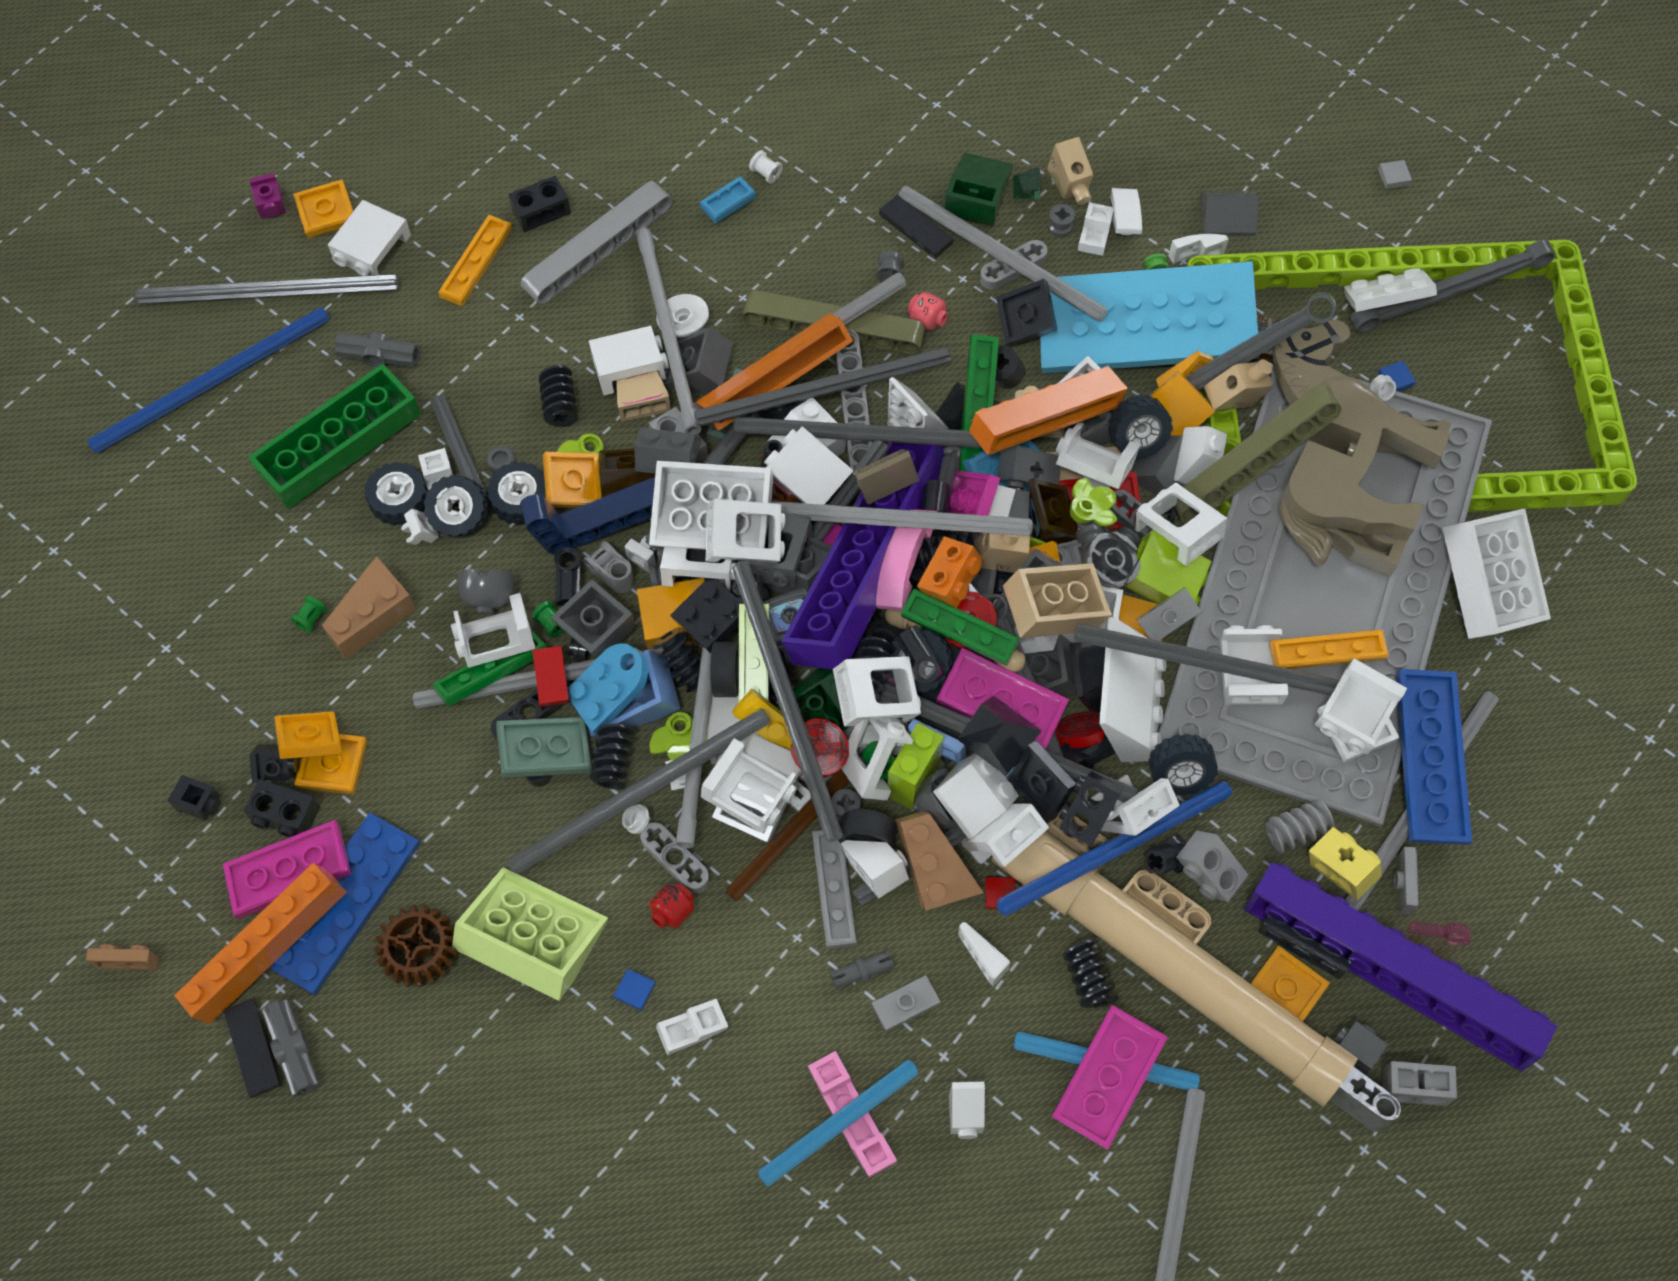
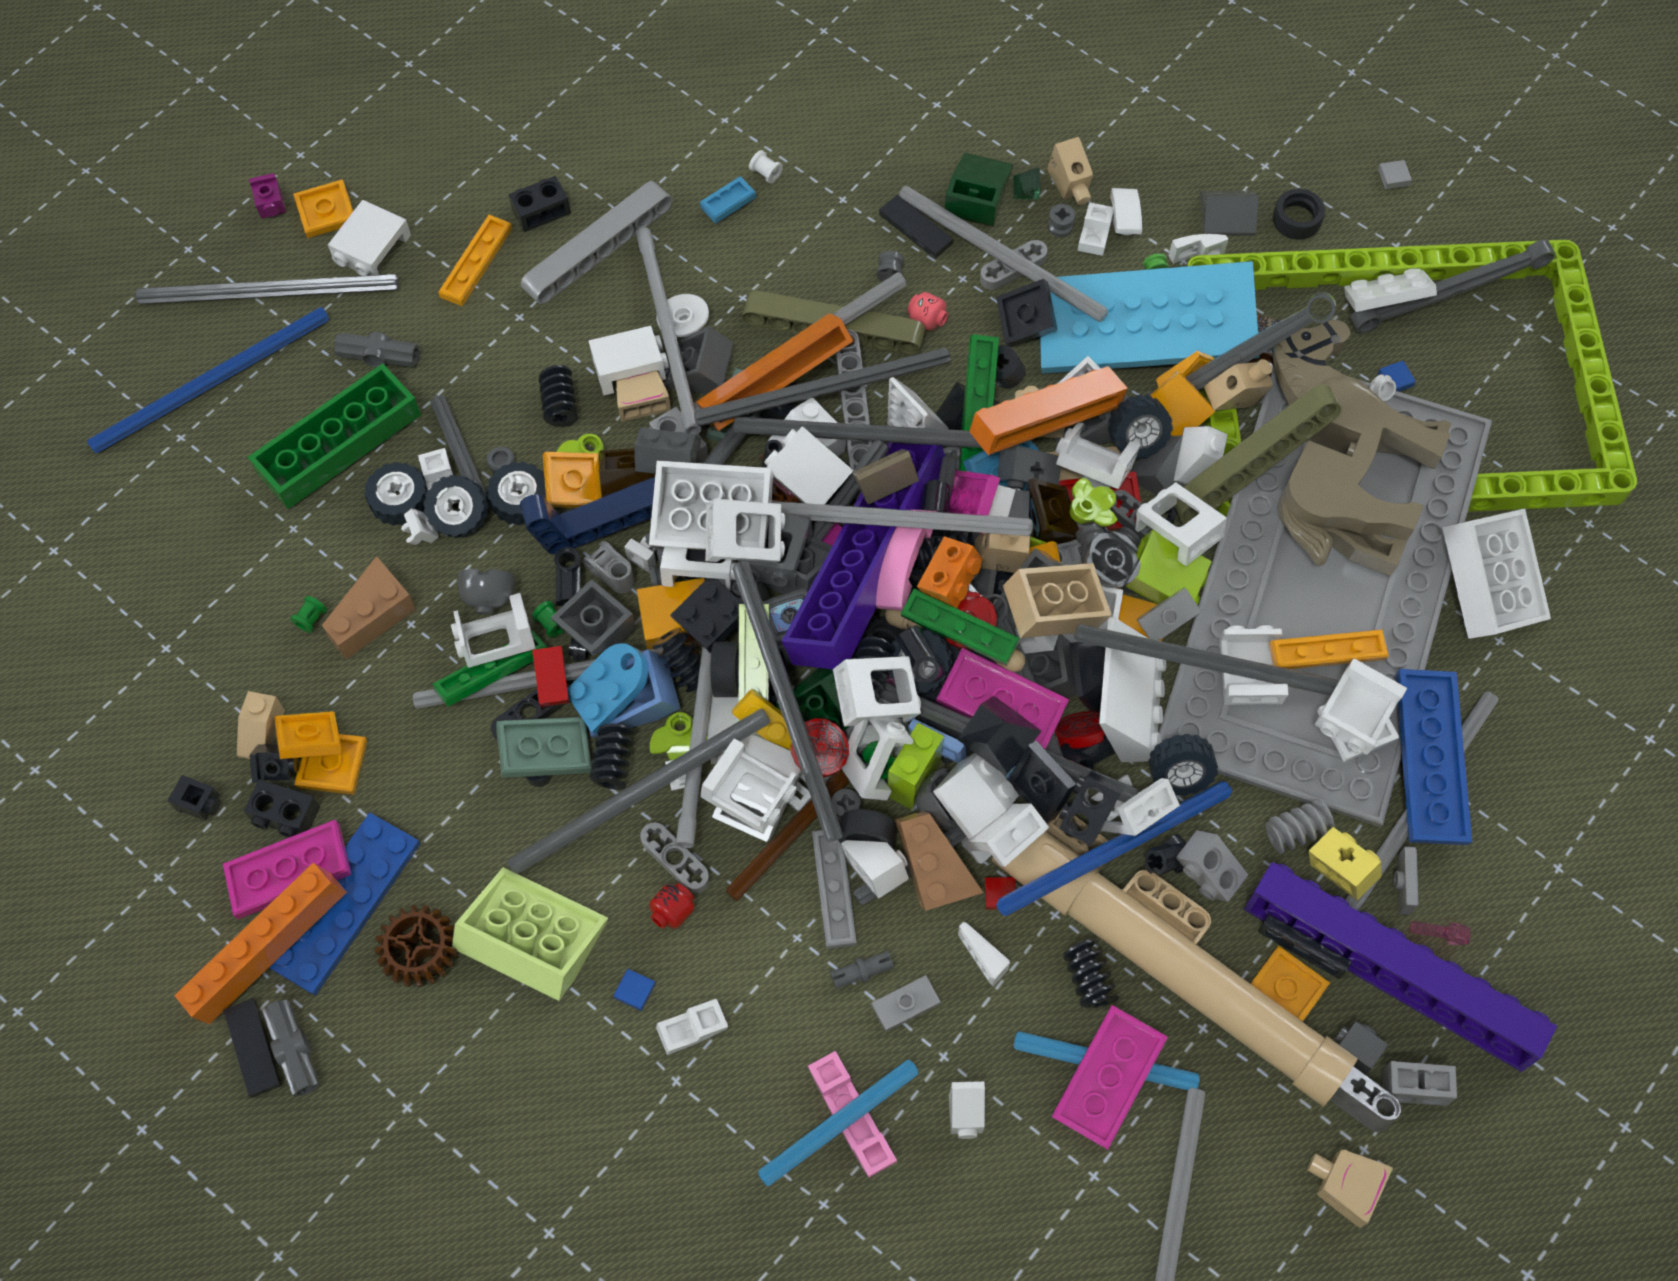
(112, 957): medium nougat plate -> none
(257, 722): none -> tan slope
(635, 818): white plate -> none
(1302, 198): none -> black tyre
(1350, 1183): none -> tan torso

